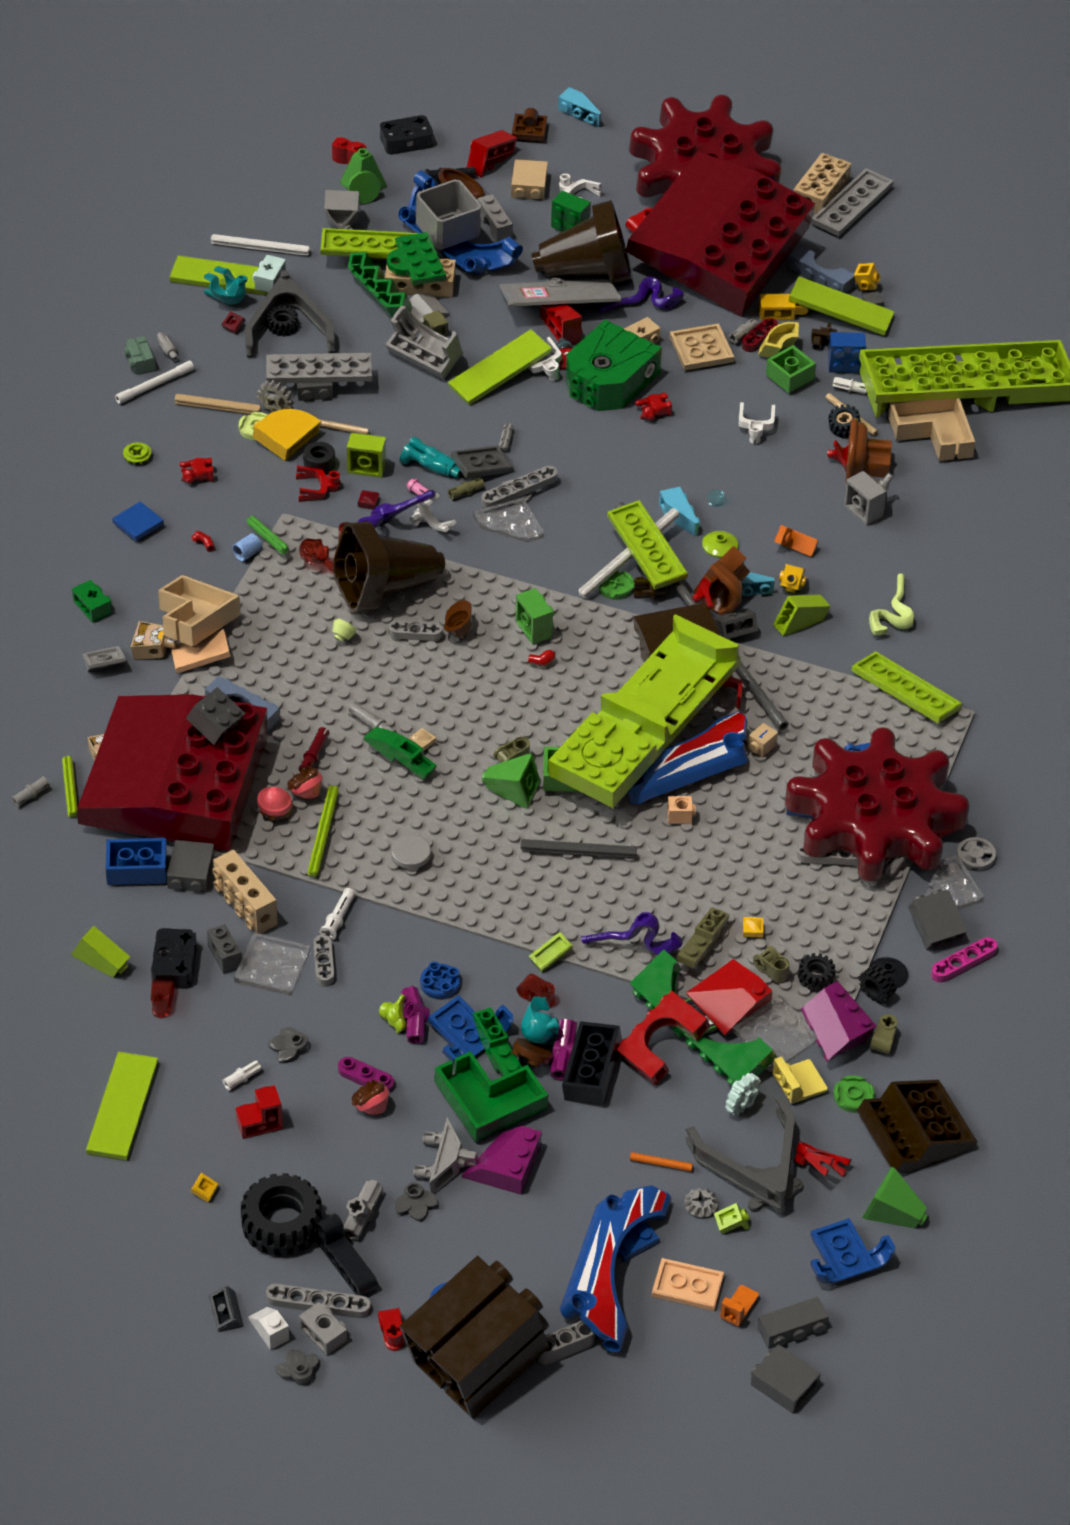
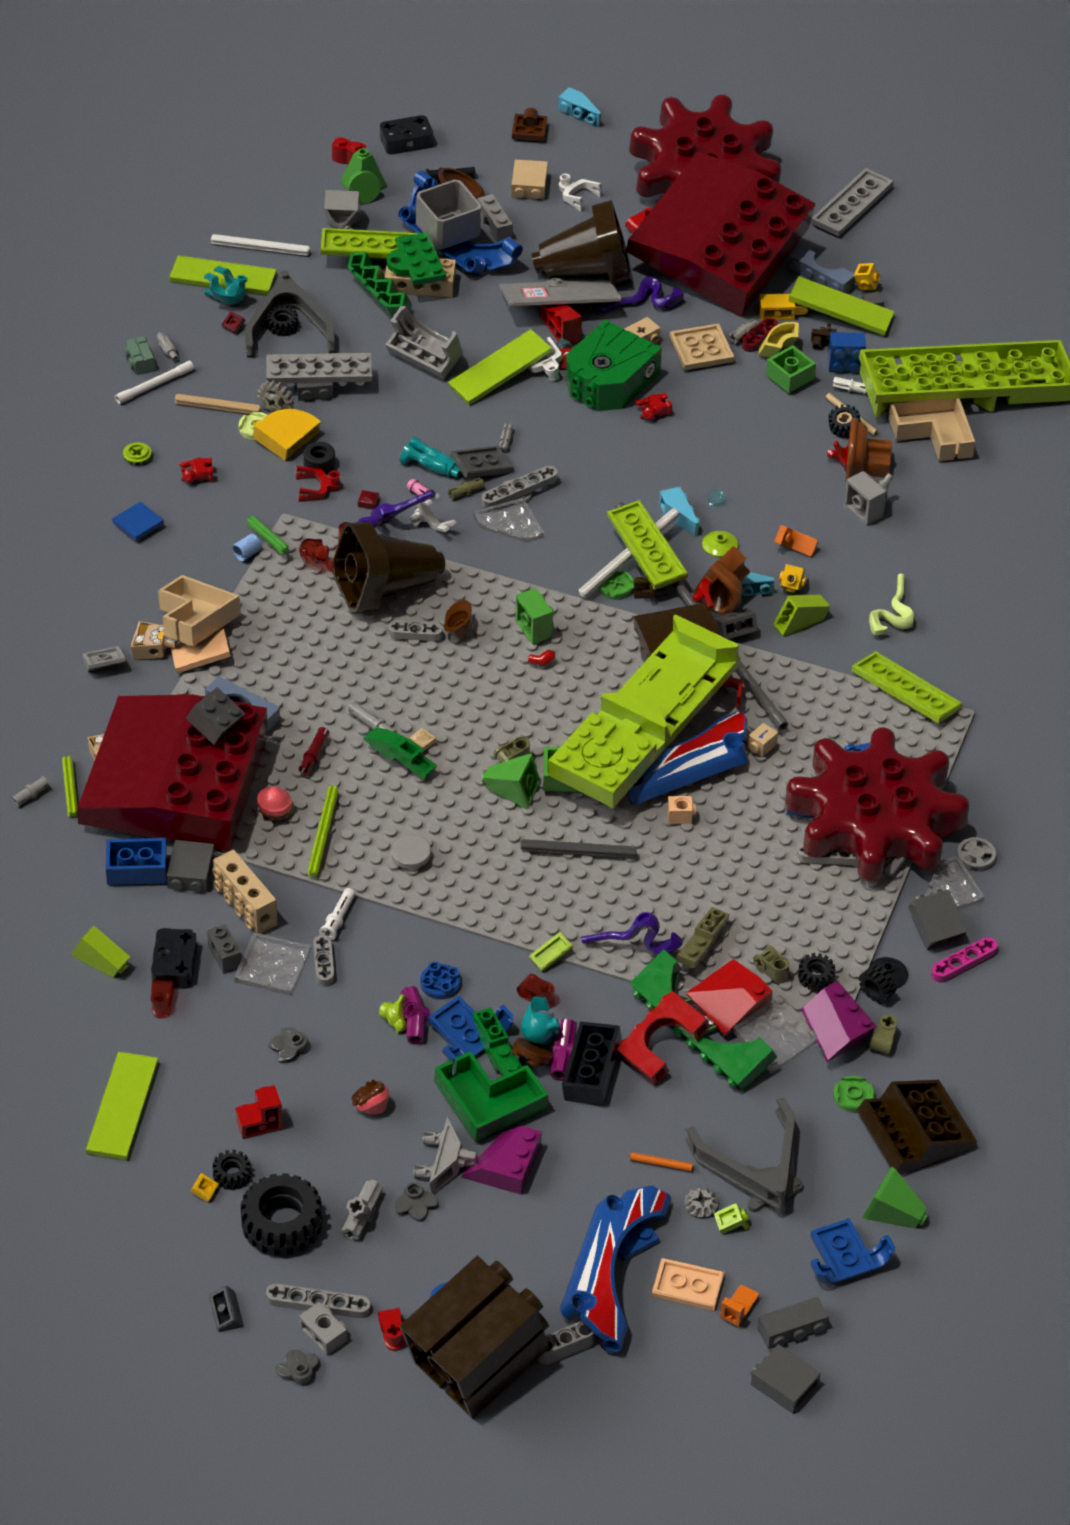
(92, 601): green brick -> none
(200, 536): red arm -> none
(234, 1179): none -> black tyre
(241, 1075): white axle -> none
(268, 272): light aqua brick -> none
(270, 1327): white slope -> none
(306, 783): hair -> none
(343, 630): yellowish green cone -> none
(343, 1256): black beam -> none
(344, 427): tan piece -> none
(356, 1070): magenta plate -> none
(366, 455): lime brick -> none
(425, 303): light grey slope -> none
(436, 322): olive brick -> none
(490, 149): red wedge -> none
(568, 211): green brick -> none
(742, 1094): light aqua gear -> none
(752, 927): yellow tile -> none
(756, 427): white piece -> none
(798, 1080): light yellow bracket -> none
(816, 1156): red piece -> none
(824, 180): tan brick -> none

